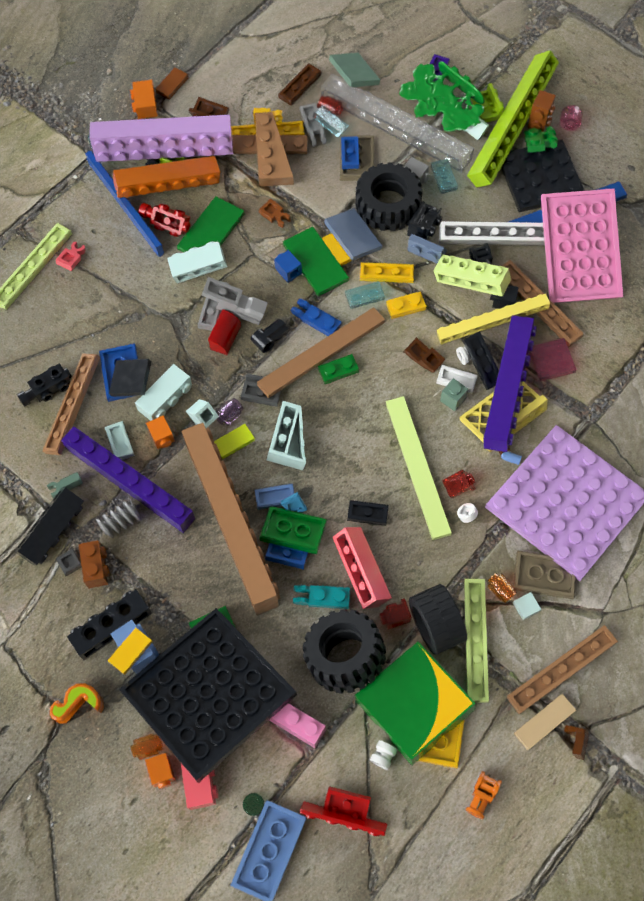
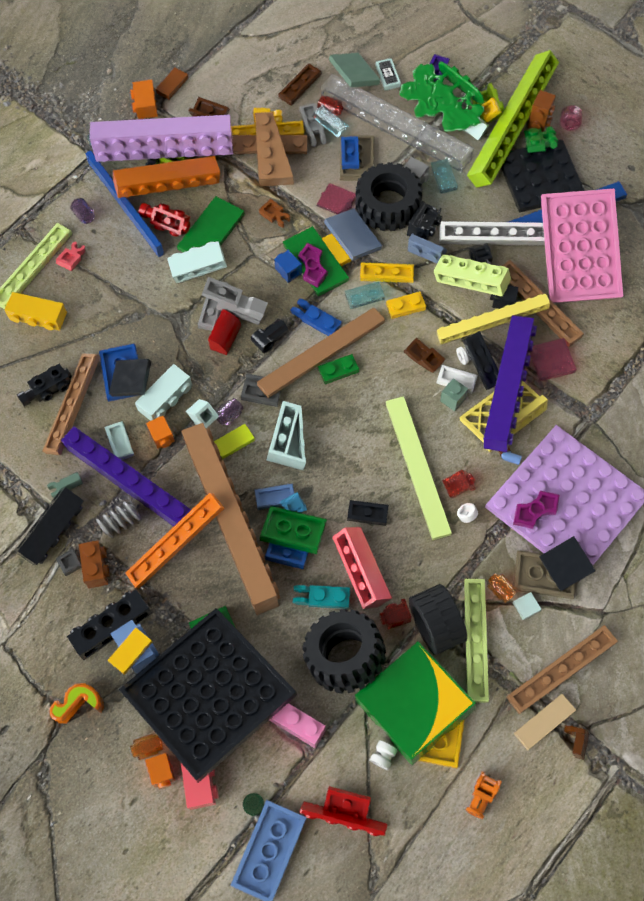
(35, 311): none -> yellow brick
(82, 211): none -> clear purple brick
(174, 540): none -> orange plate
(314, 272): none -> magenta tile
(336, 199): none -> clear pink piece
(388, 74): none -> tile
(491, 109): none -> yellow tile
(529, 513): none -> magenta tile
(567, 563): none -> black tile

